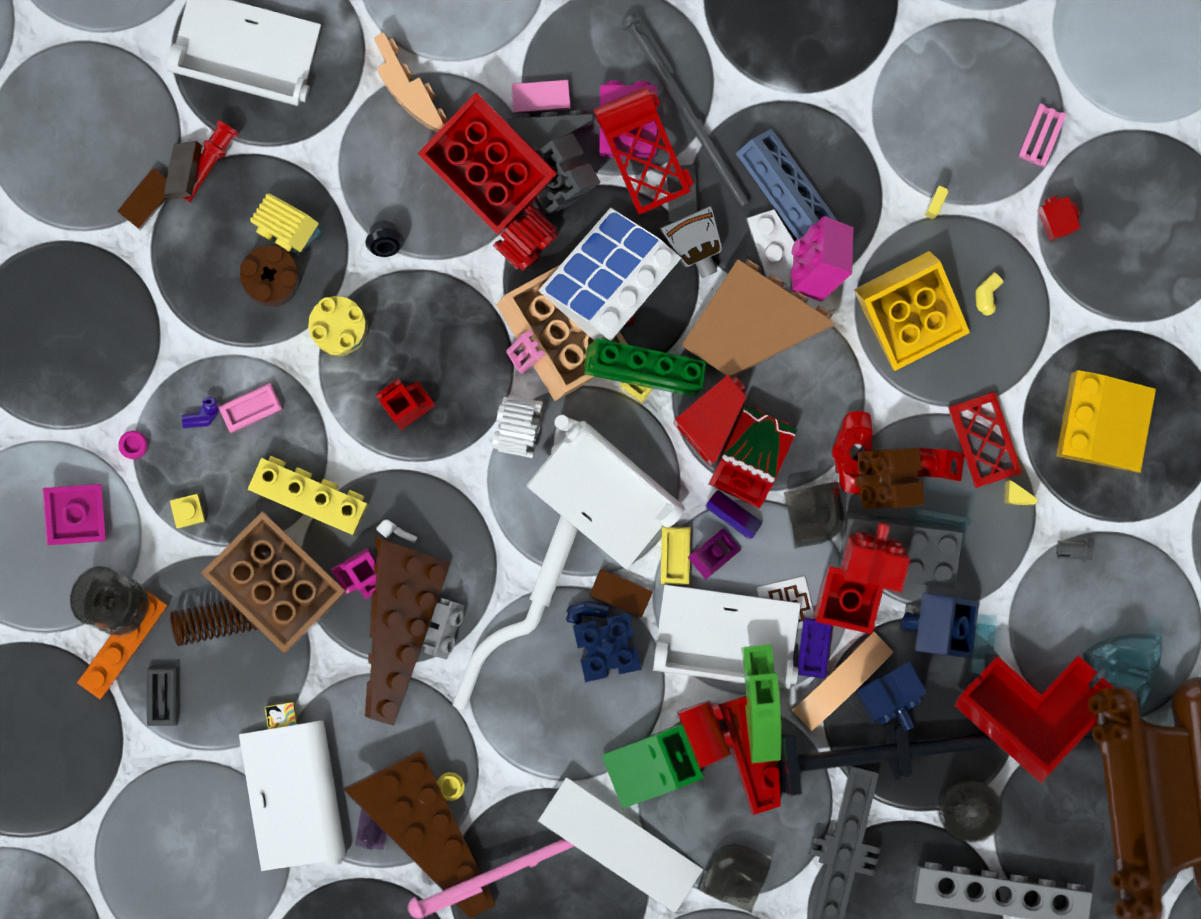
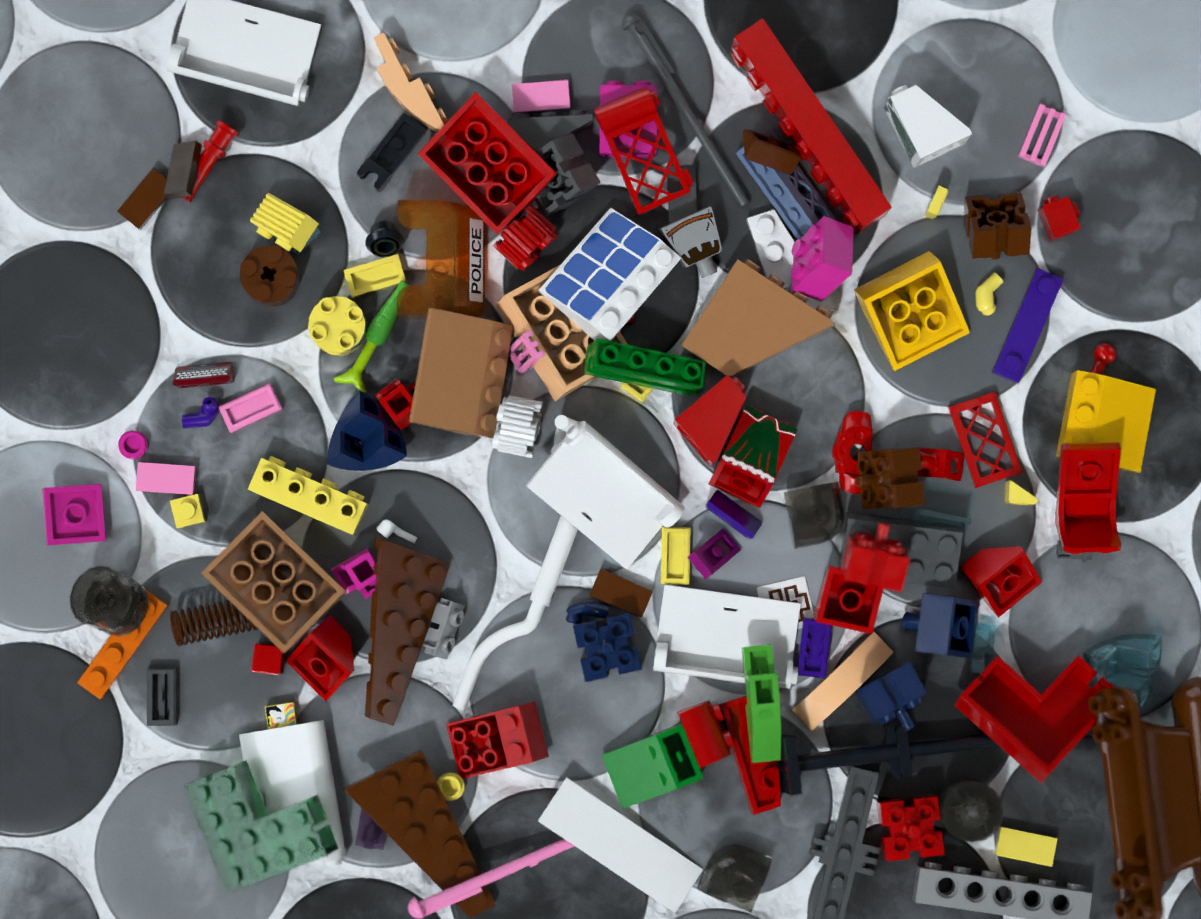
(166, 478): none -> bright pink tile
(203, 375): none -> dark red slope
(248, 841): none -> clear green piece
(267, 659): none -> red piece
(324, 658): none -> red slope
(364, 437): none -> dark blue brick
(374, 276): none -> light yellow tile
(376, 335): none -> piece
(392, 151): none -> black plate
(452, 259): none -> clear orange windscreen
(461, 373): none -> medium nougat slope
(497, 740): none -> red slope
(770, 151): none -> reddish brown slope
(809, 127): none -> red brick
(910, 827): none -> red brick
(924, 125): none -> white slope
(997, 226): none -> reddish brown brick
(1001, 576): none -> red slope
(1025, 846): none -> light yellow tile
(1027, 326): none -> dark purple plate
(1088, 497): none -> red bracket
(1104, 355): none -> red bar

